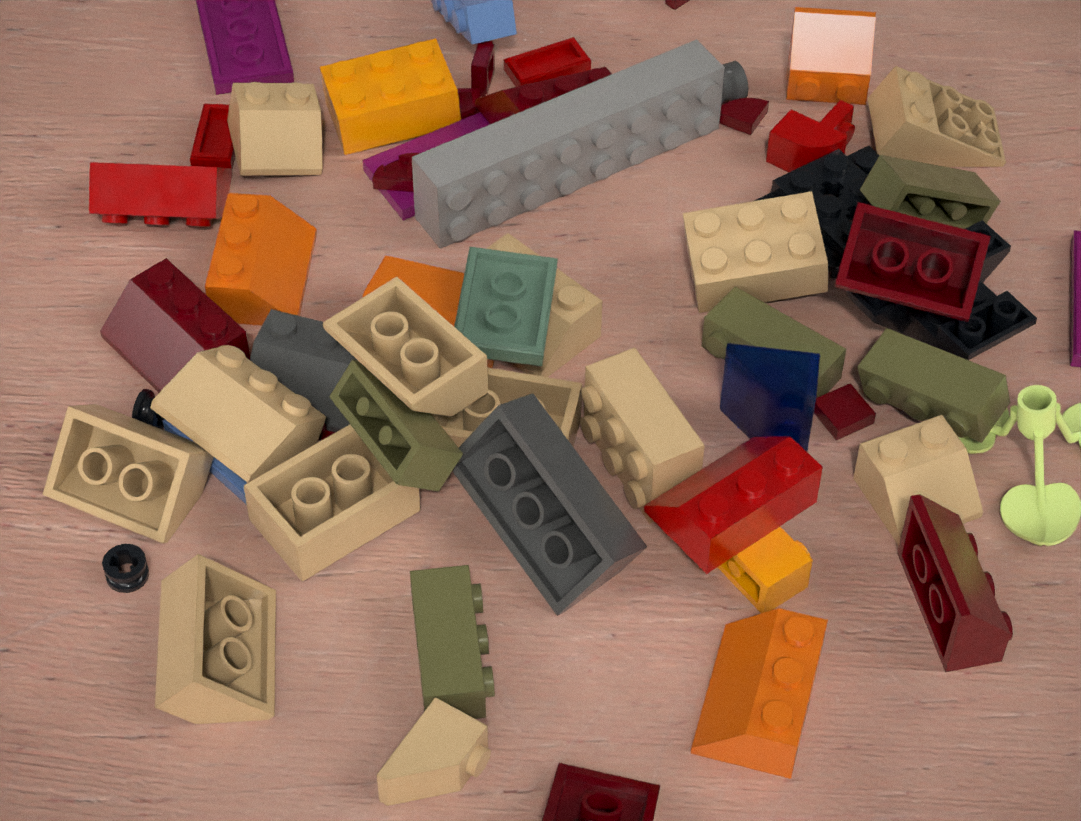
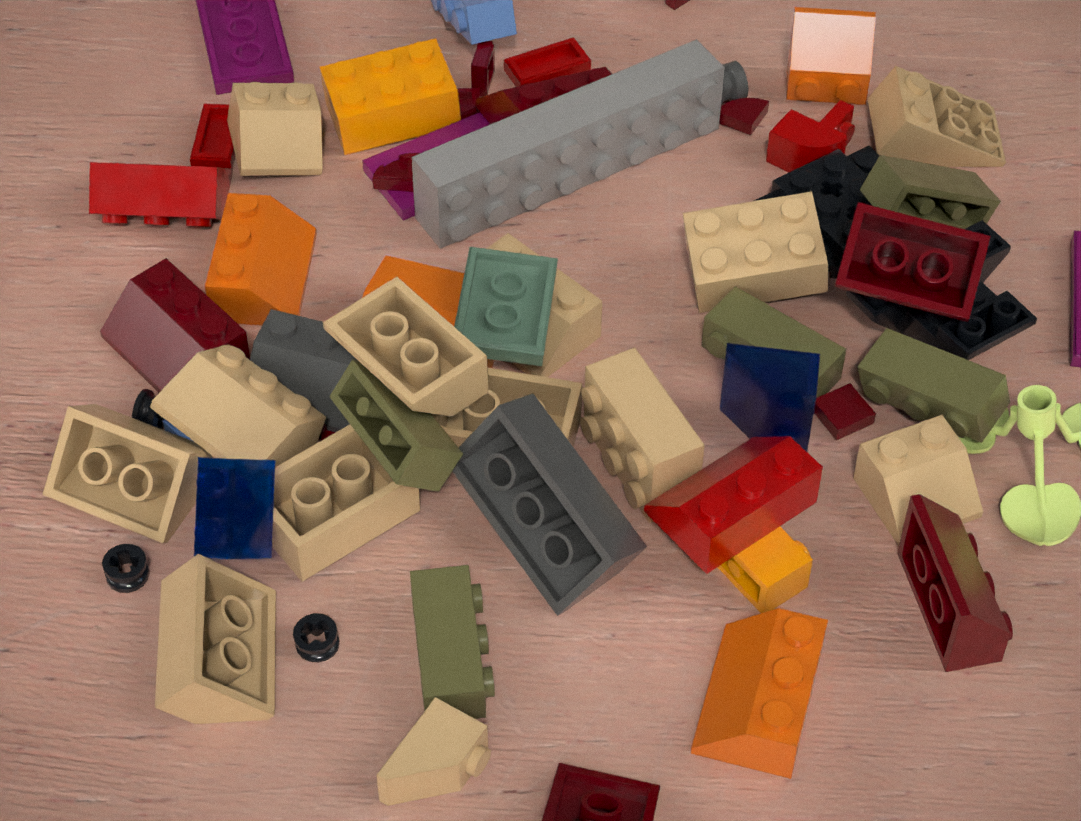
(234, 508): none -> clear blue slope
(316, 625): none -> black bush

